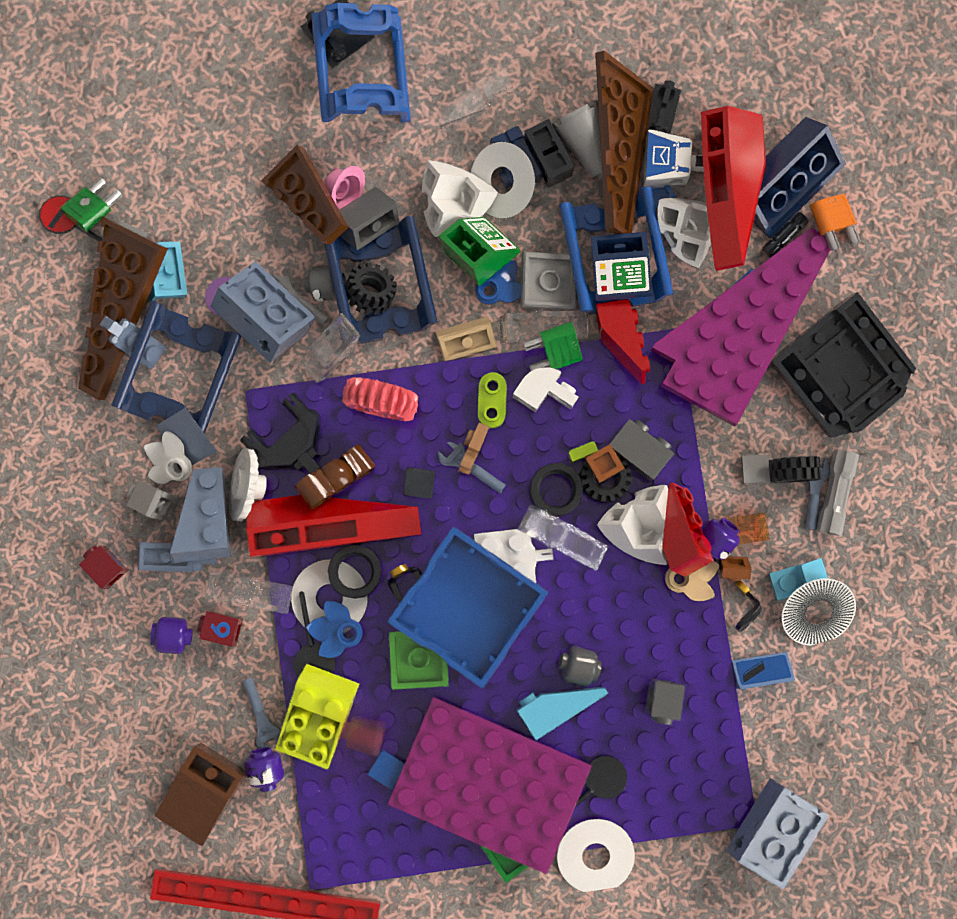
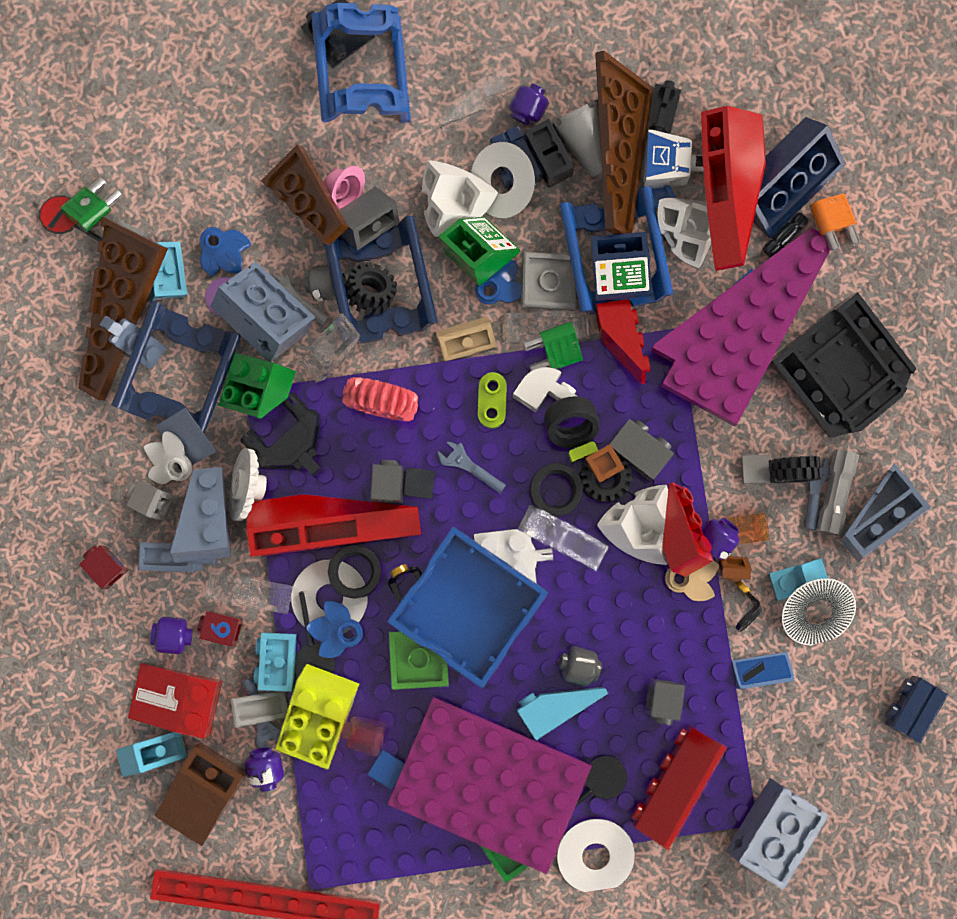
(151, 753): none -> medium azure slope
(175, 700): none -> red slope
(225, 254): none -> blue plate
(255, 386): none -> green slope
(259, 708): none -> light grey tile
(275, 662): none -> medium azure bracket
(335, 476): reddish brown piece -> none
(388, 482): none -> dark grey brick
(474, 442): medium nougat plate -> none
(529, 104): none -> dark purple head
(568, 408): none -> black tyre
(678, 786): none -> red slope
(885, 514): none -> sand blue wedge
(915, 708): none -> dark blue brick

